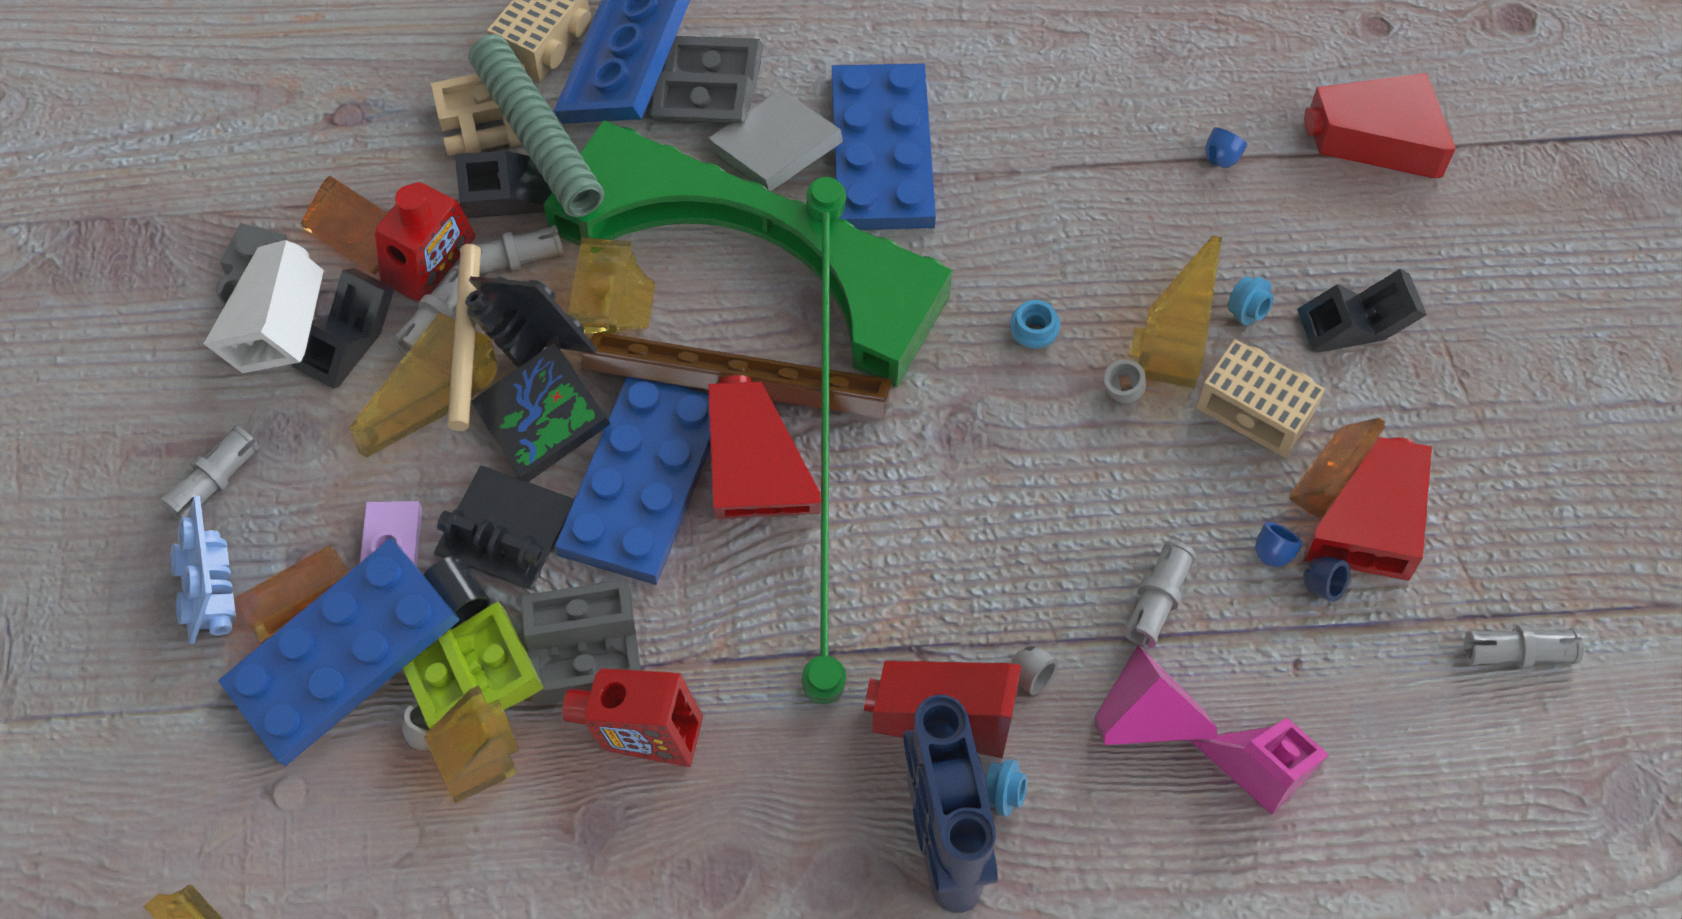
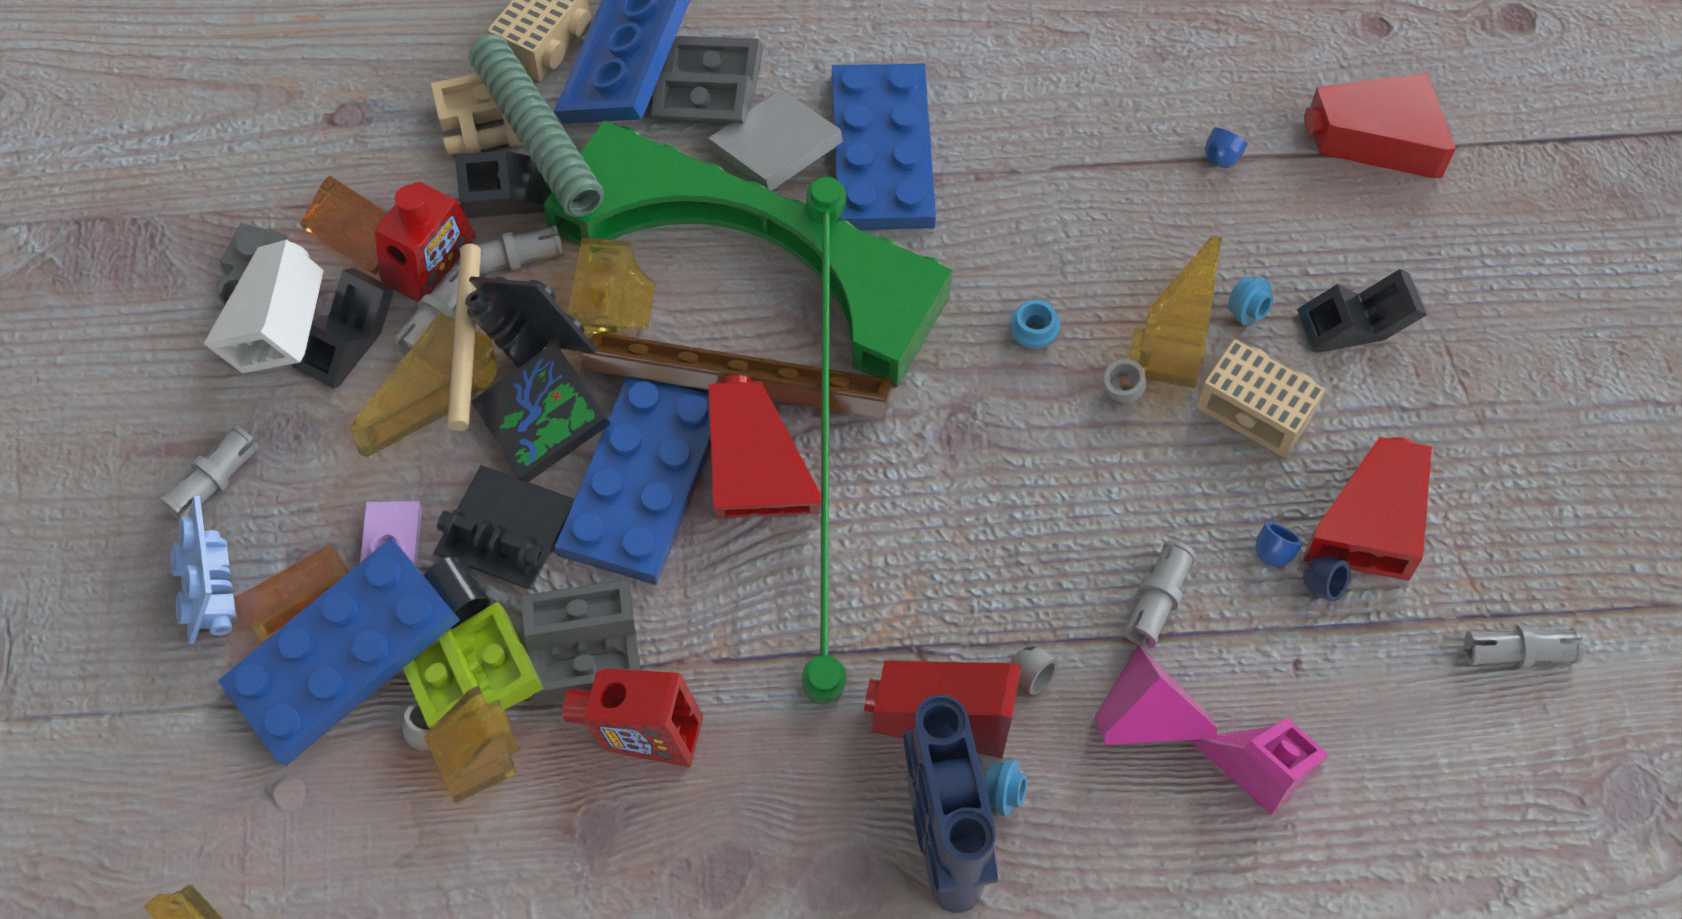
(1336, 466): clear orange slope -> none

